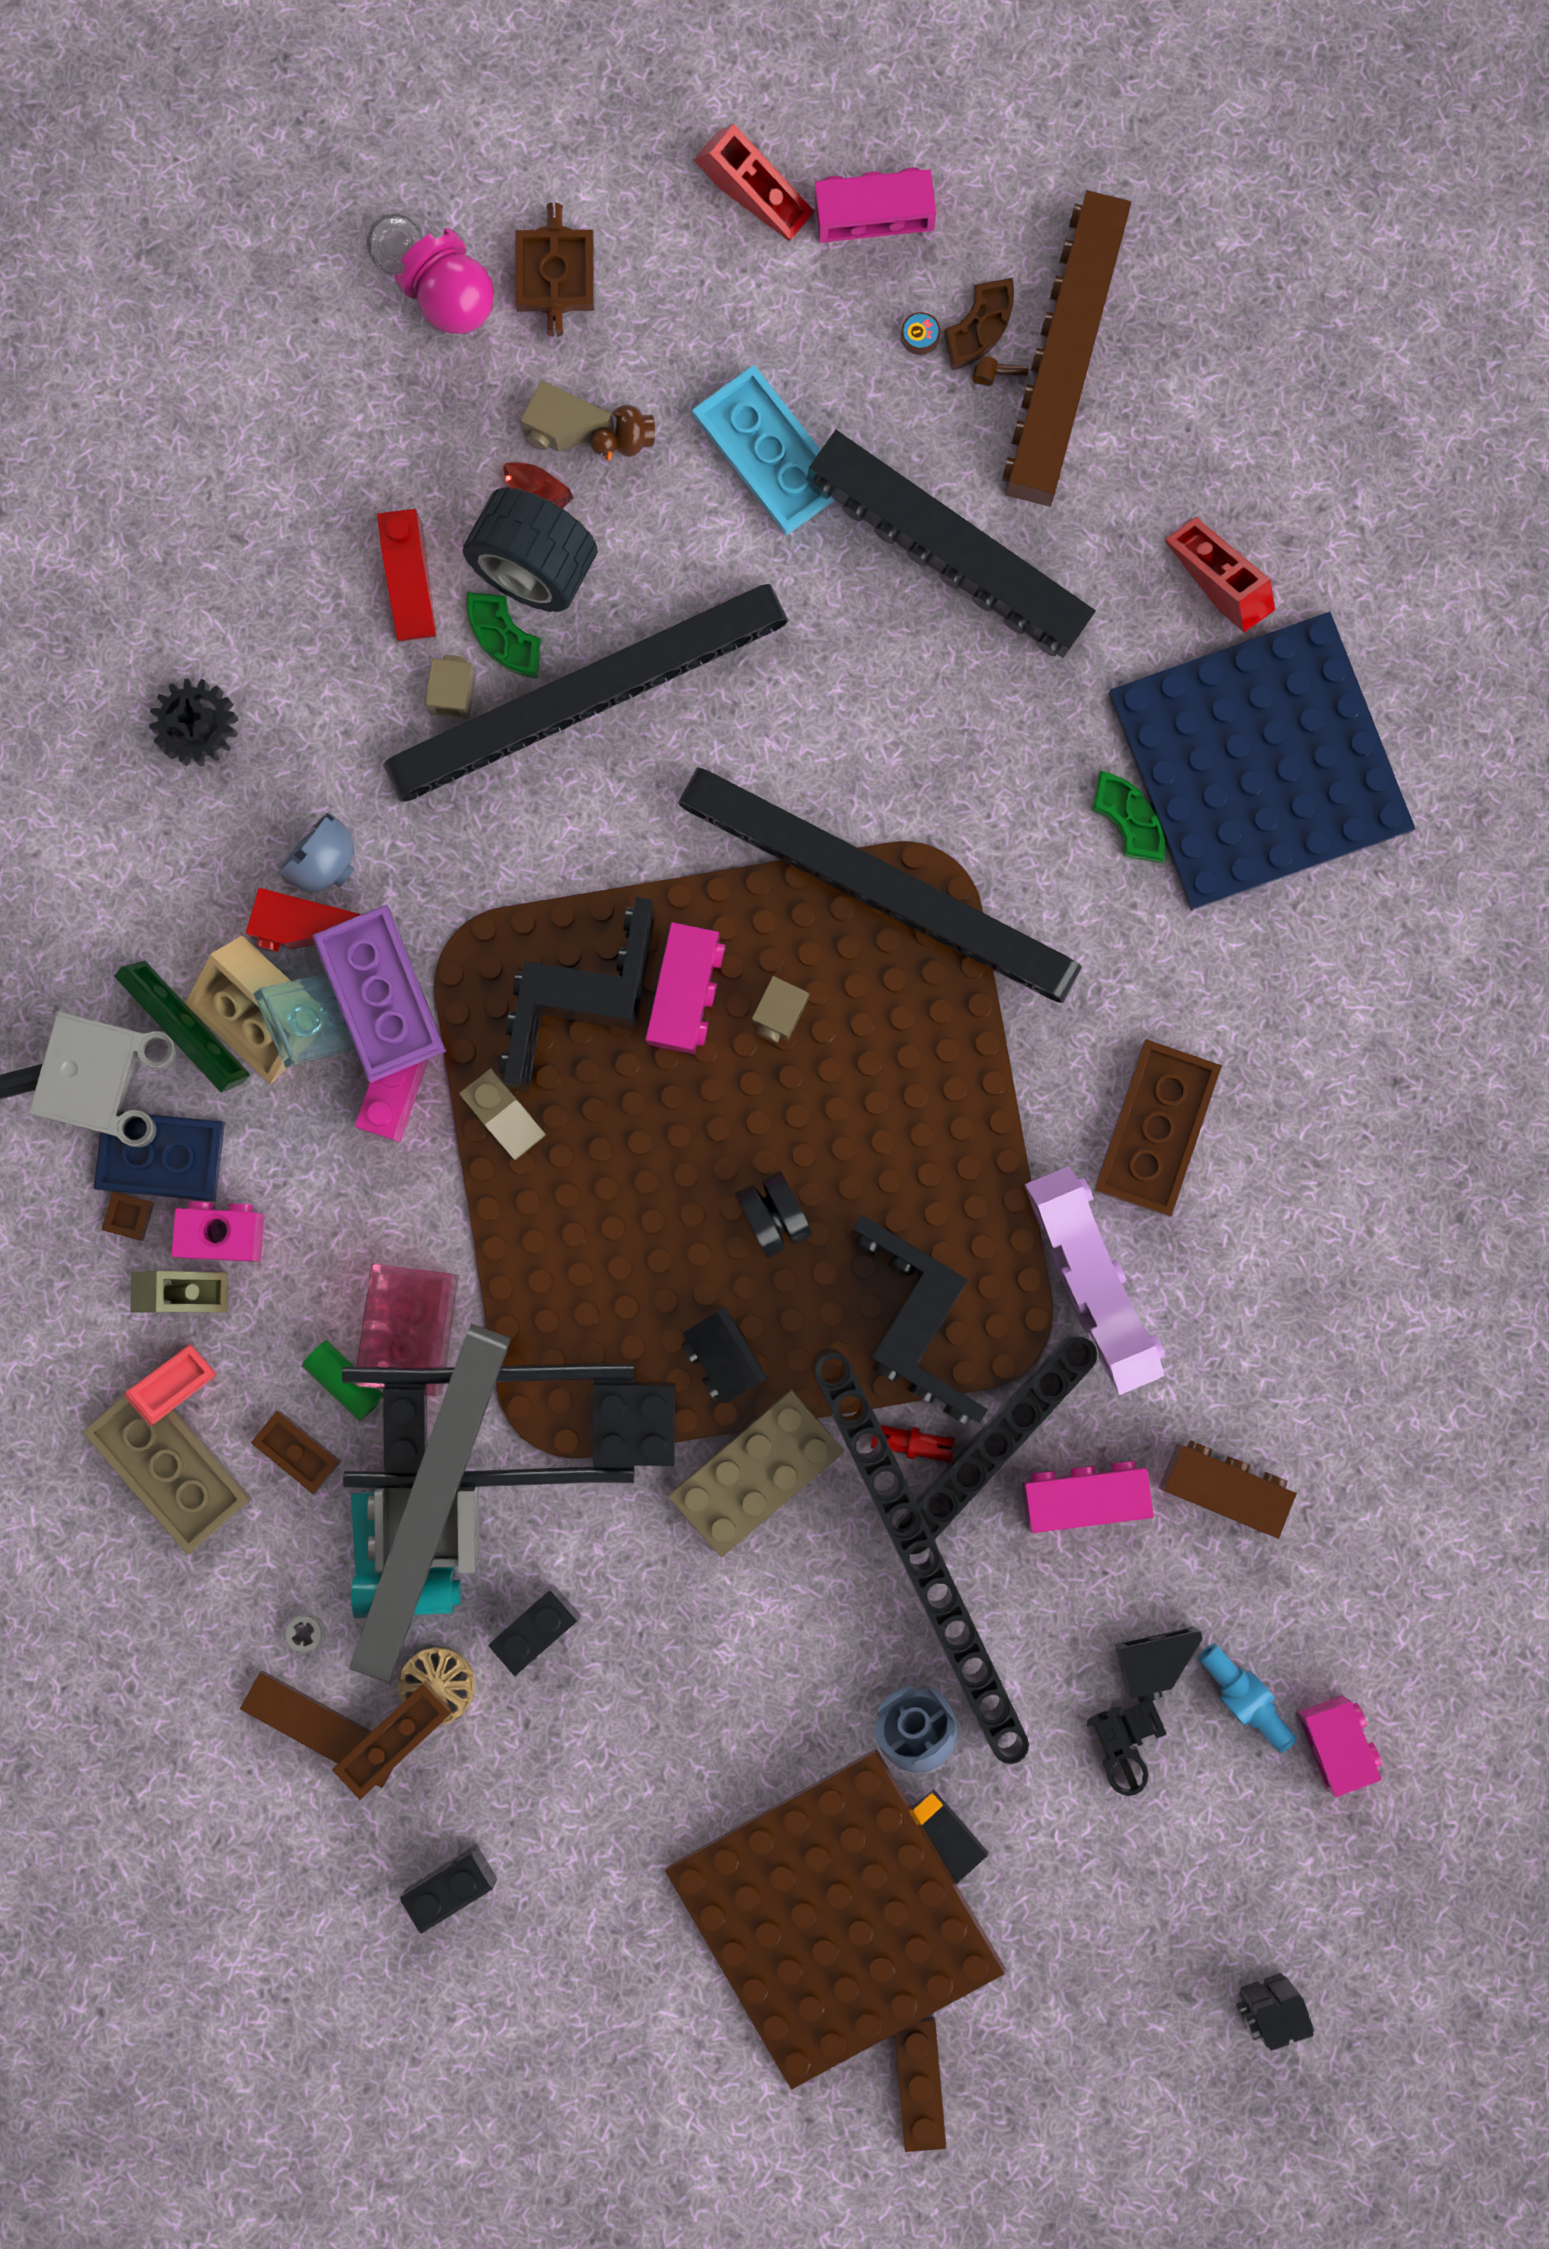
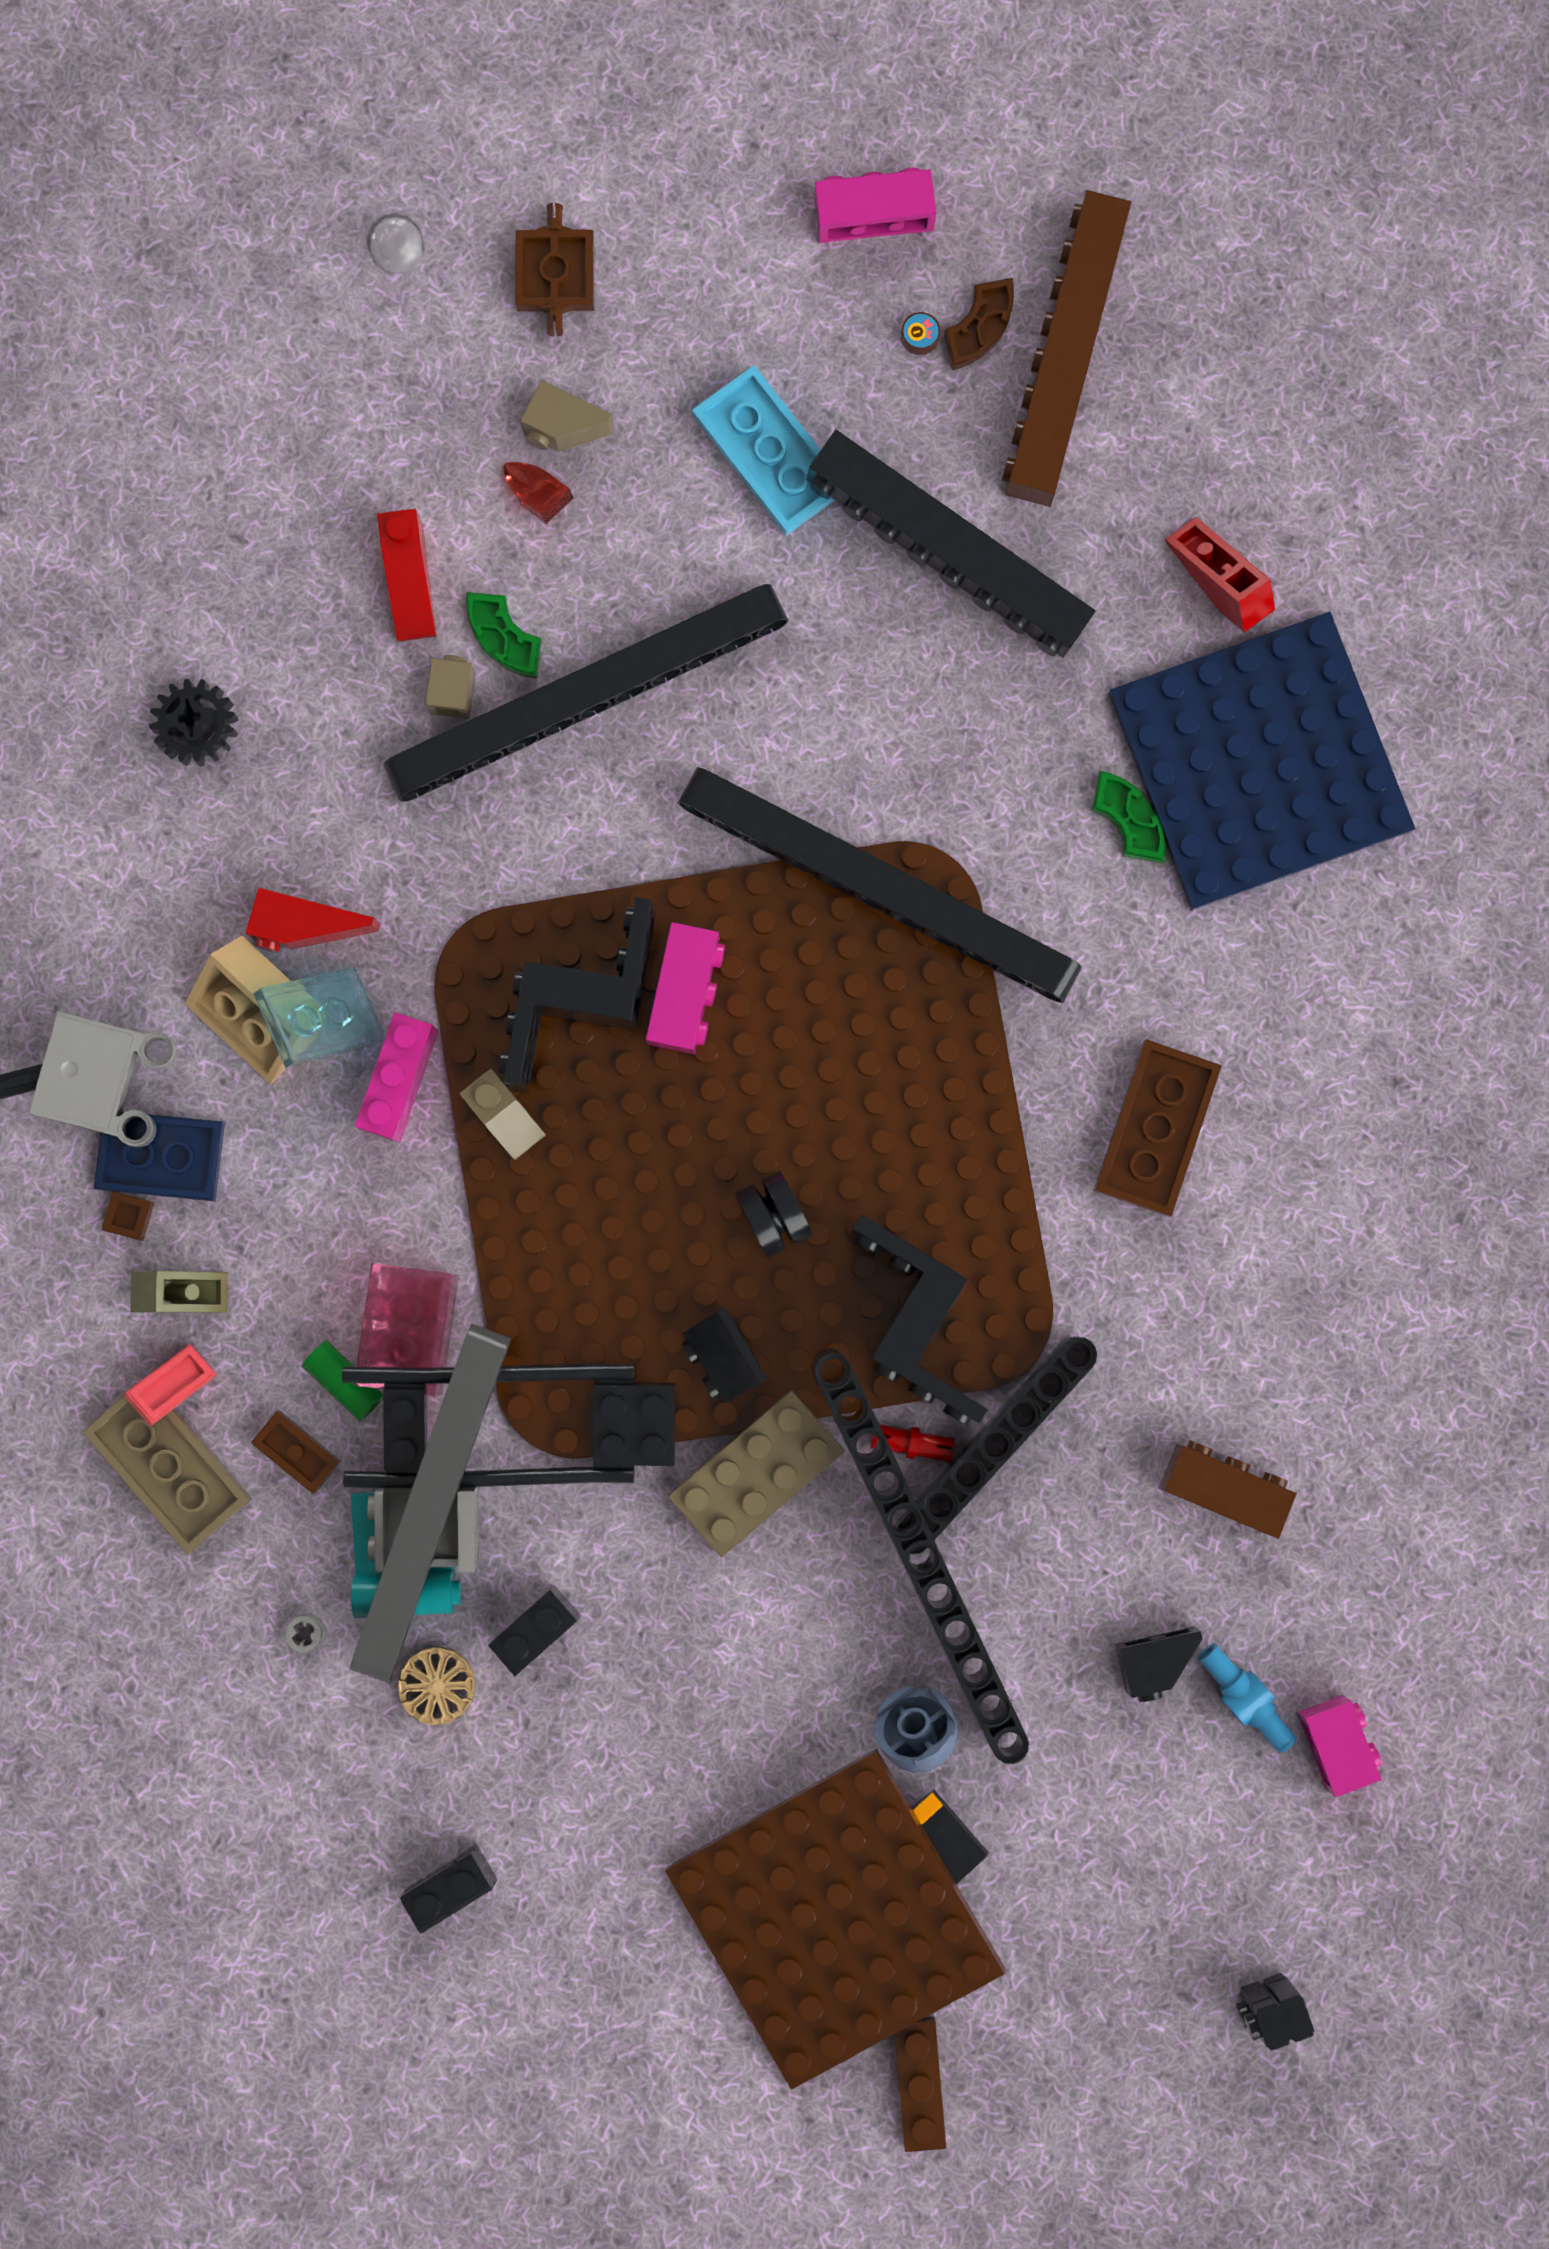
(182, 1025): dark green tile -> none
(193, 1233): dark pink brick -> none
(304, 1719): reddish brown tile -> none
(321, 857): sand blue cylinder -> none
(379, 993): medium lavender tile -> none
(392, 1740): reddish brown plate -> none
(448, 284): dark pink tile -> none
(530, 549): black wheel -> none
(630, 434): reddish brown animal -> none
(753, 181): red slope -> none
(779, 1010): dark tan brick -> none
(987, 368): reddish brown hand -> none
(1087, 1497): dark pink brick -> none
(1094, 1280): lavender brick -> none
(1122, 1732): black piece -> none

